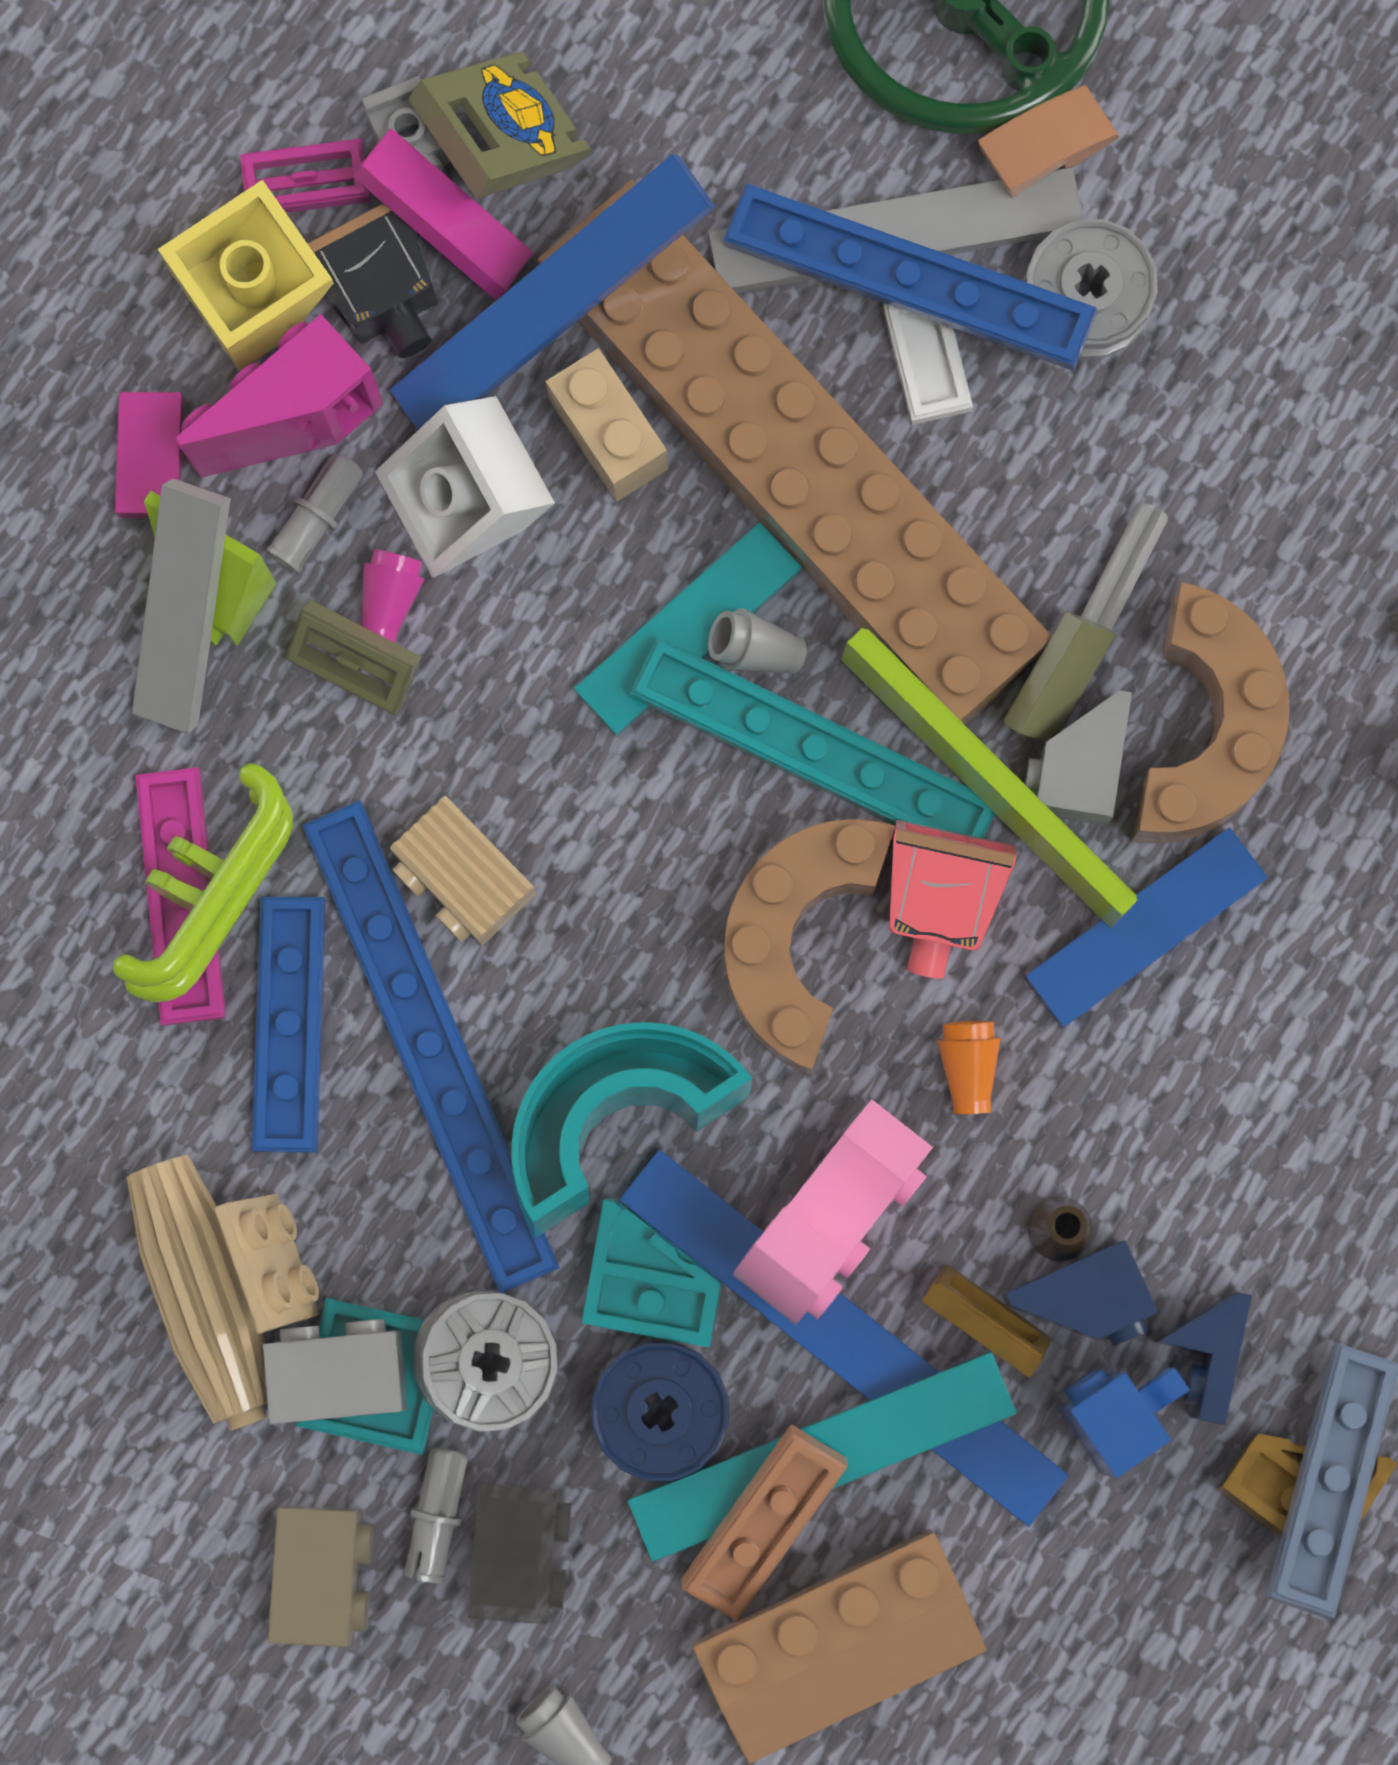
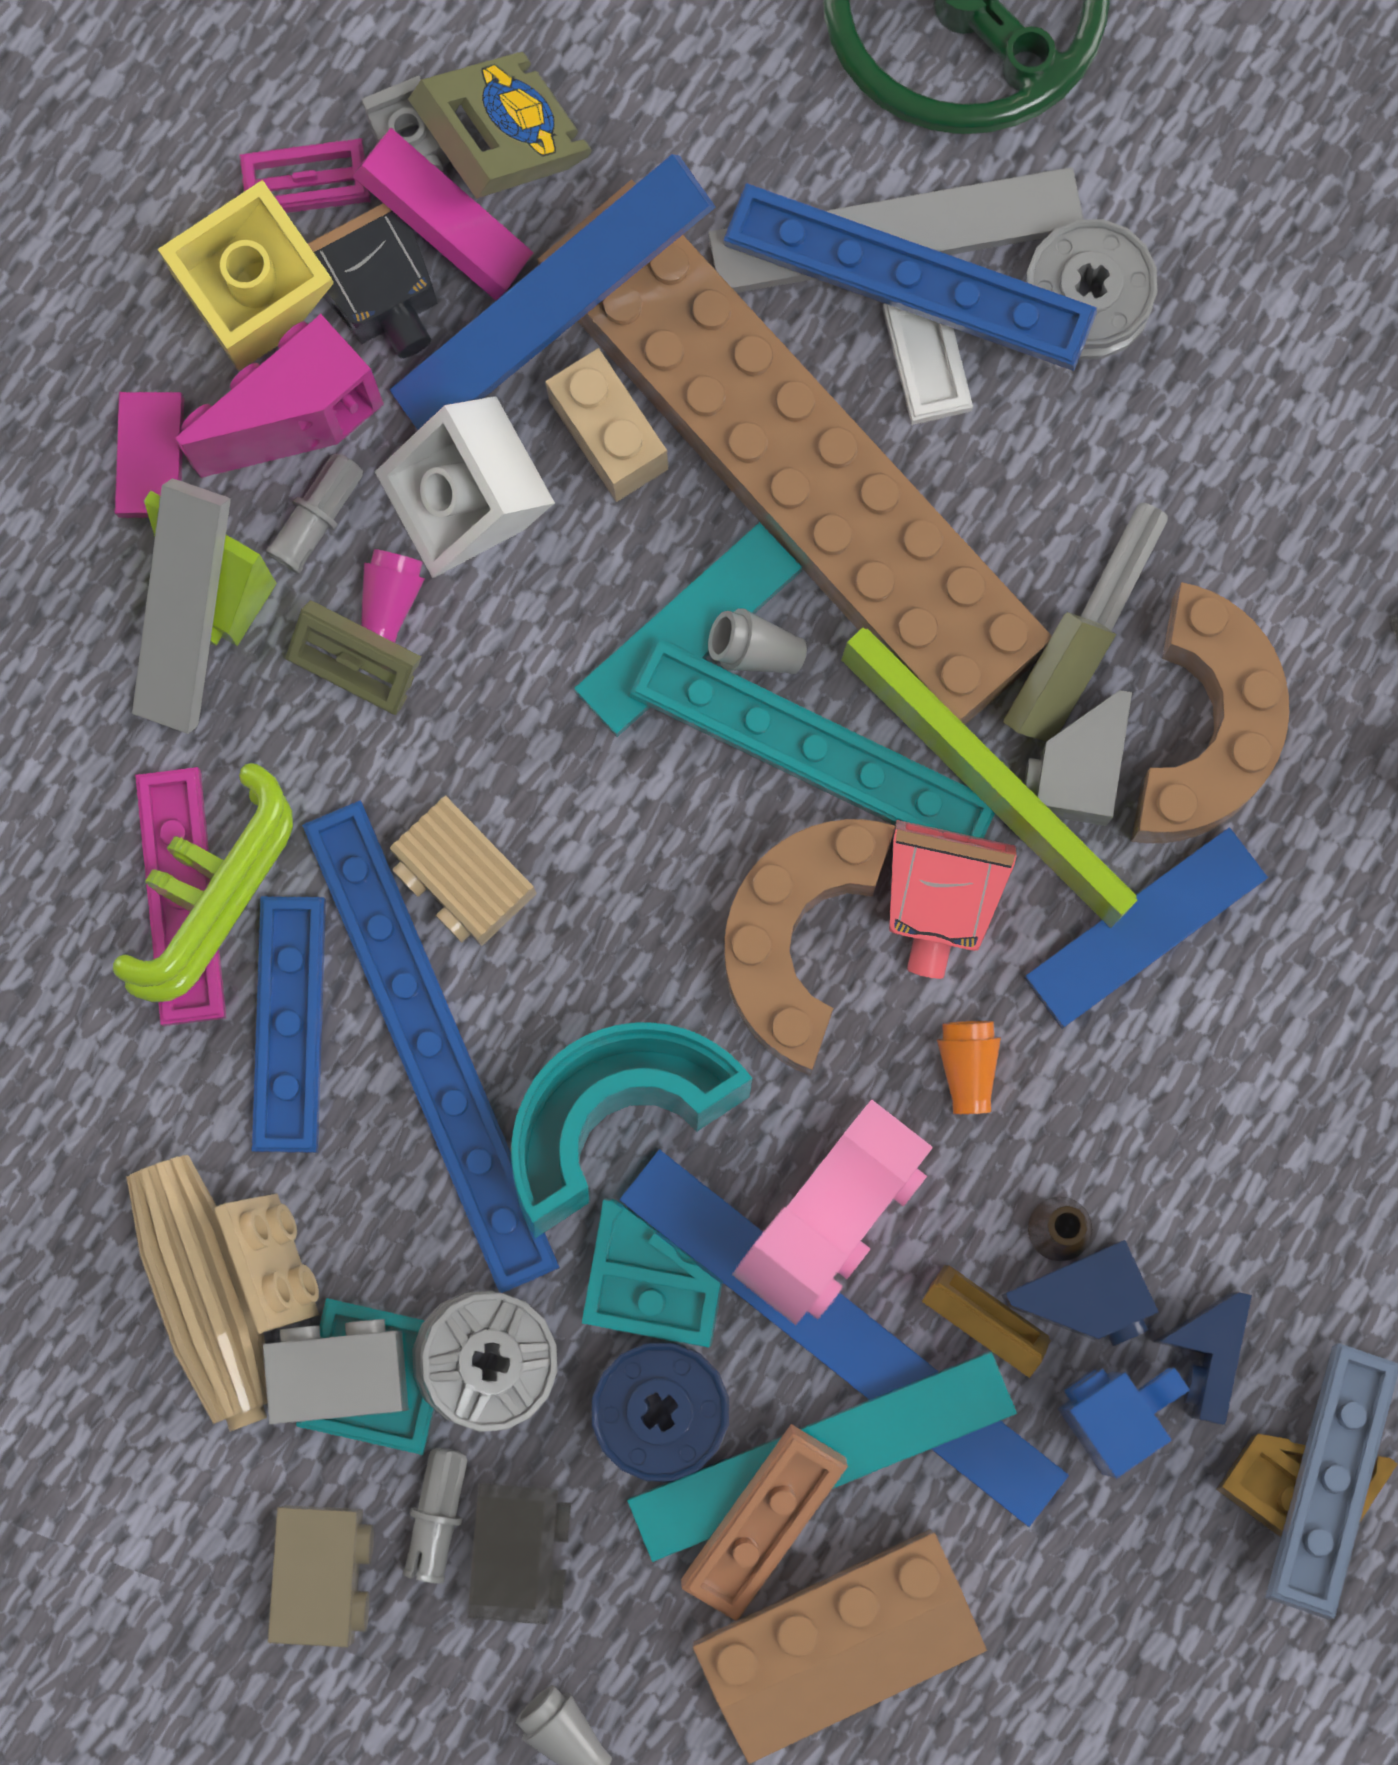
(1046, 138): nougat slope -> none

